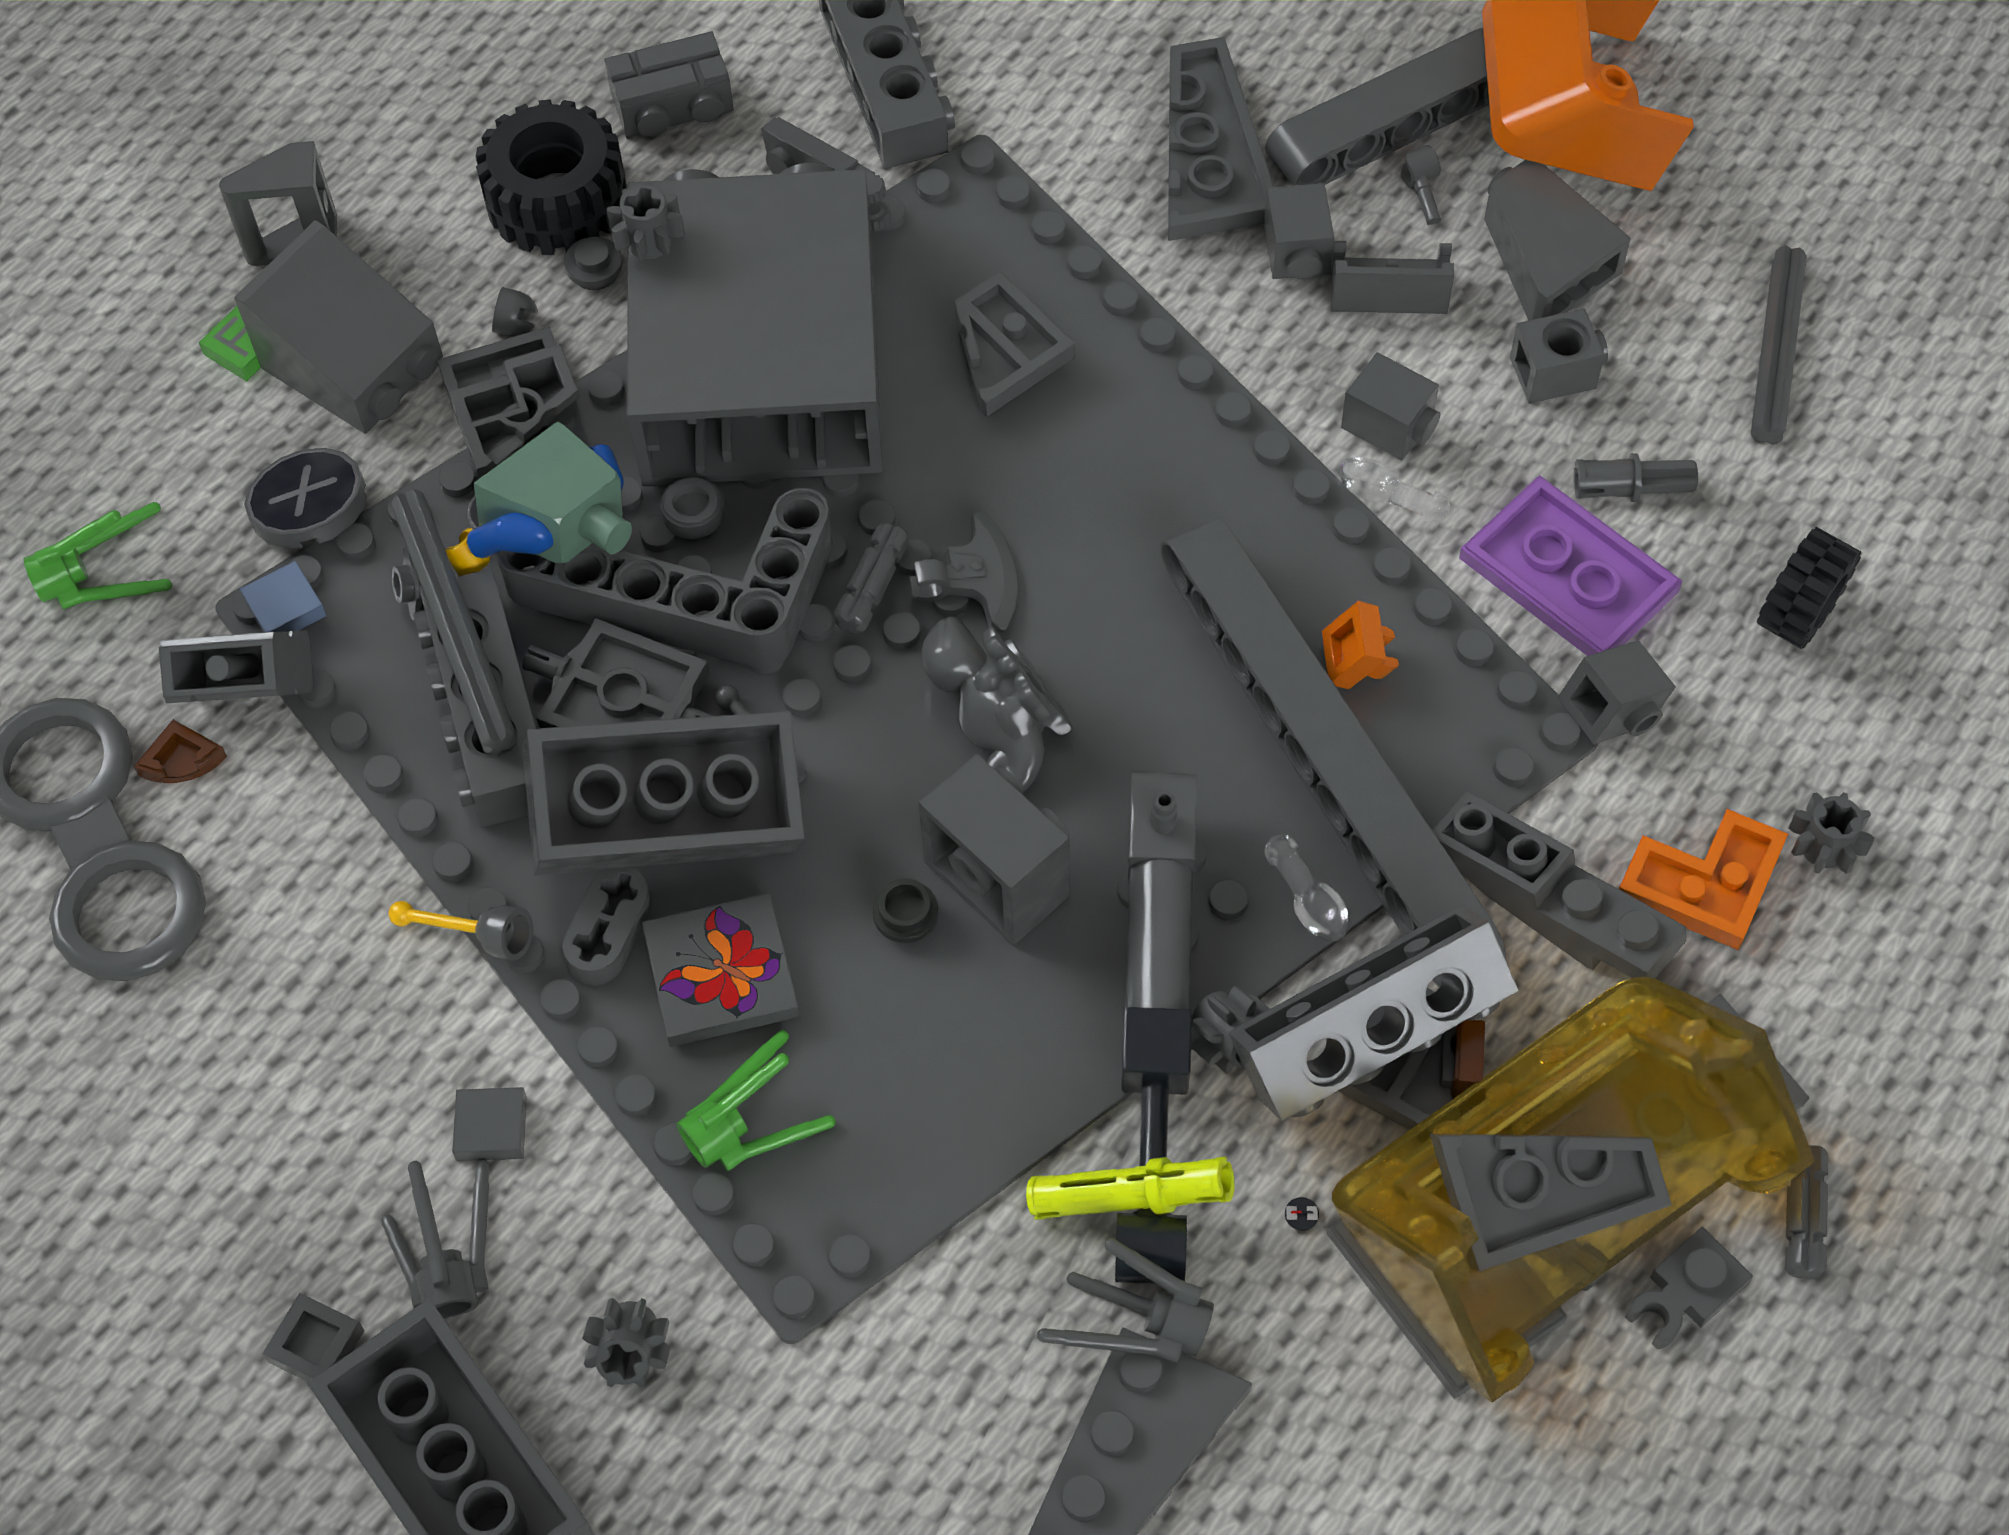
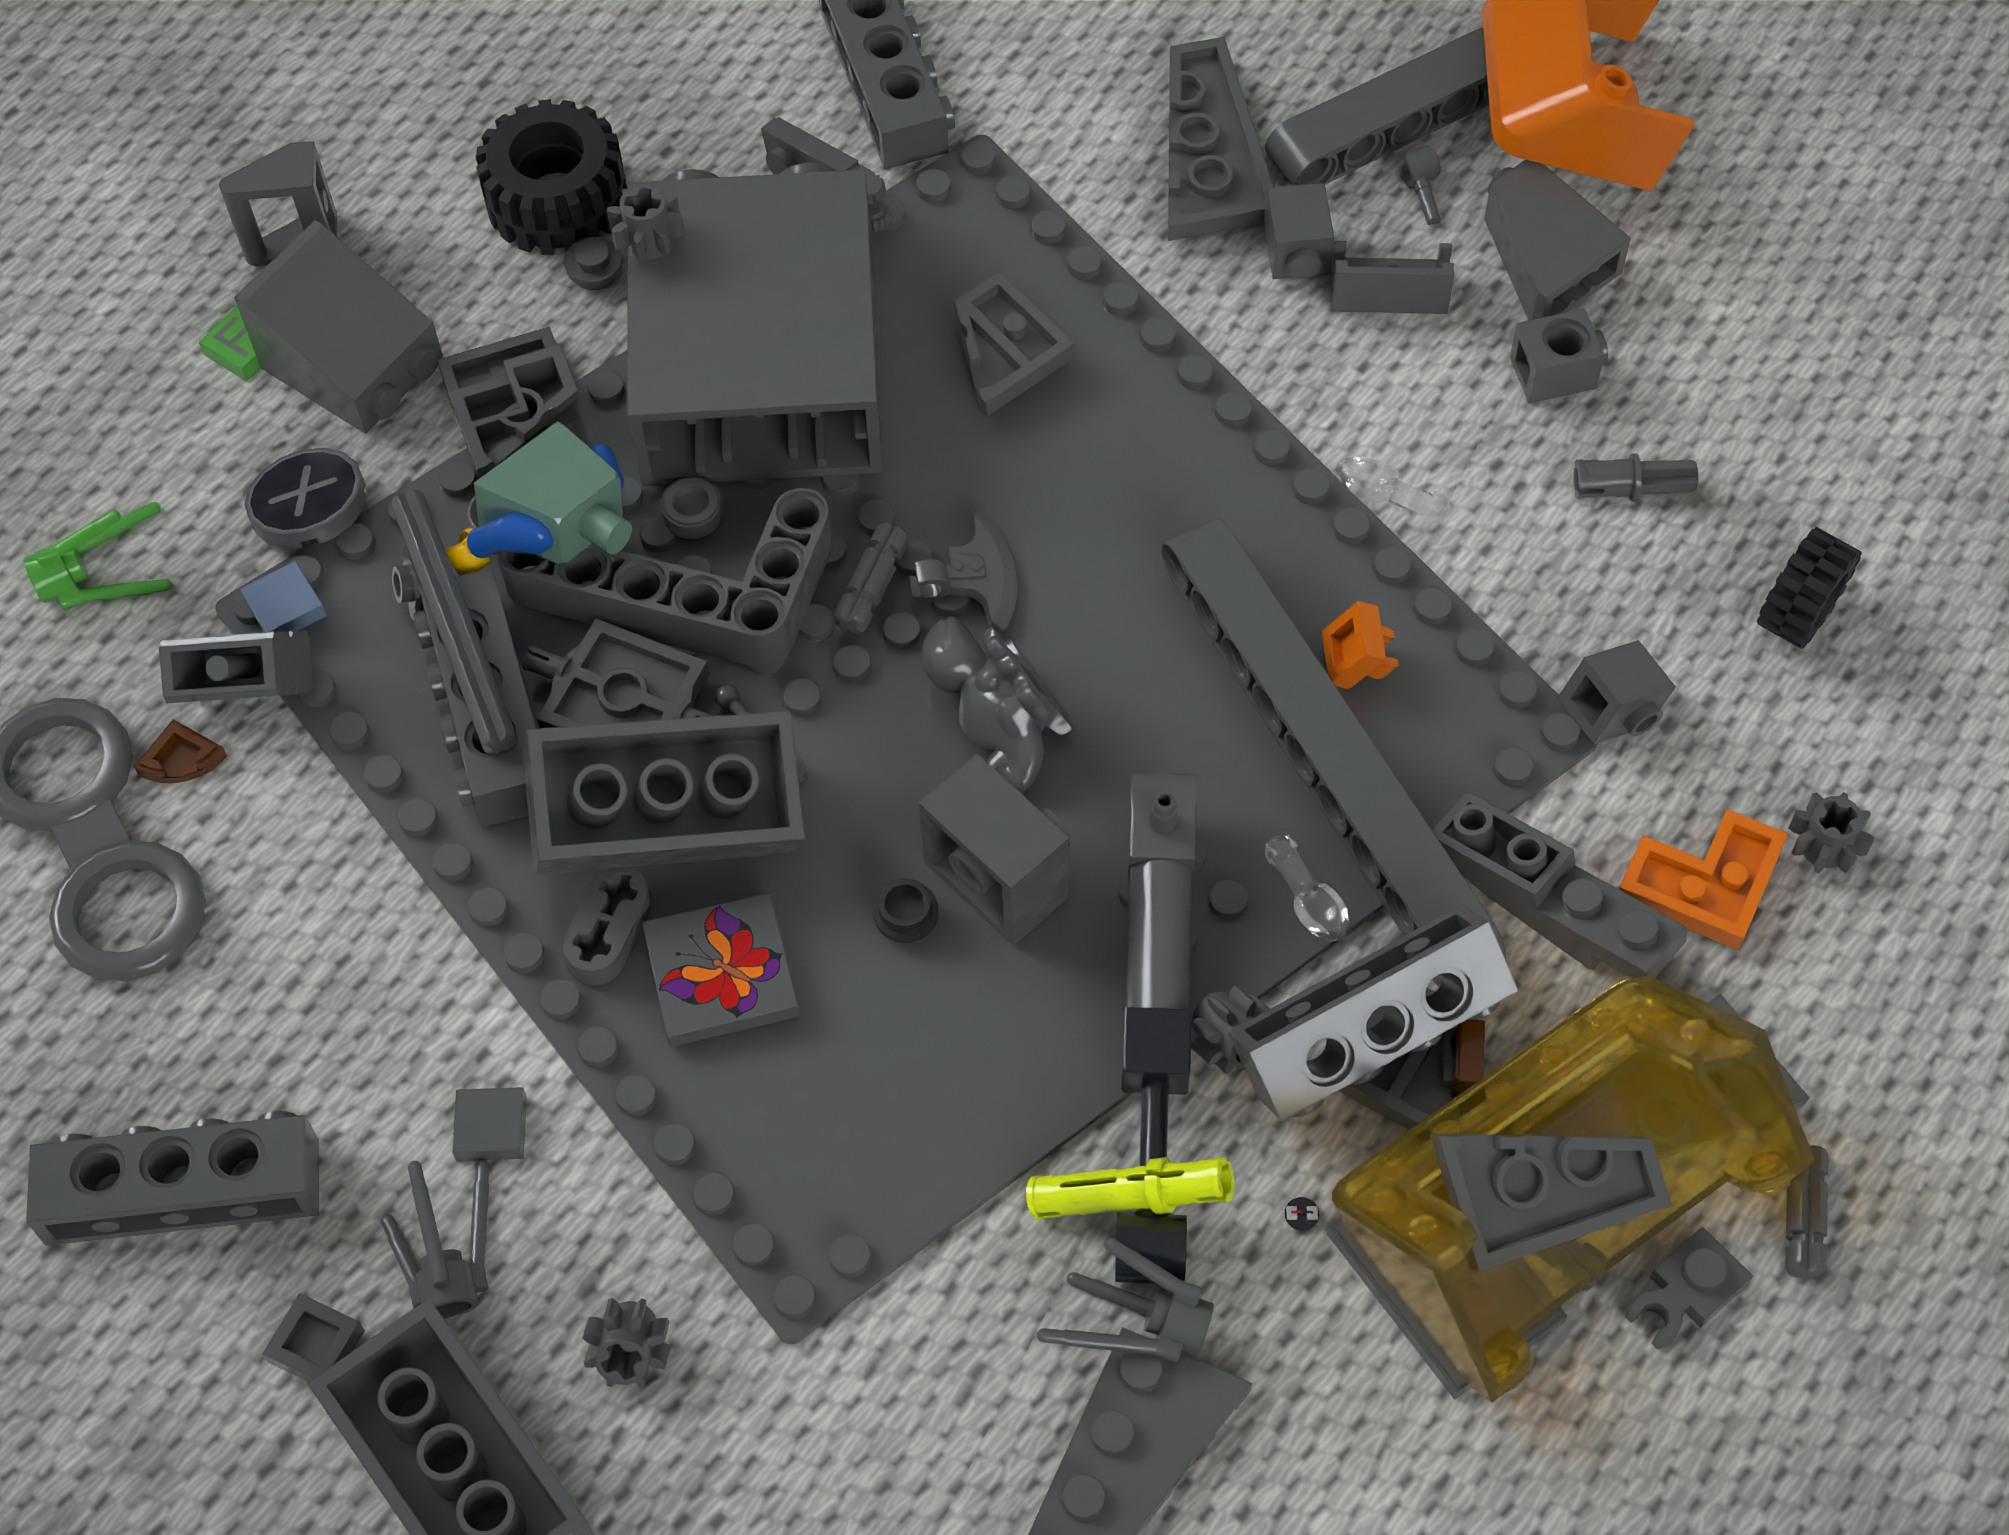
(279, 1186): none -> dark grey brick
(501, 930): dark grey hinge -> none
(509, 313): dark grey hinge -> none
(669, 85): dark grey brick -> none
(715, 1124): bright green plant -> none
(1391, 406): dark grey brick -> none
(1570, 569): medium lavender tile -> none
(1778, 345): dark grey axle -> none

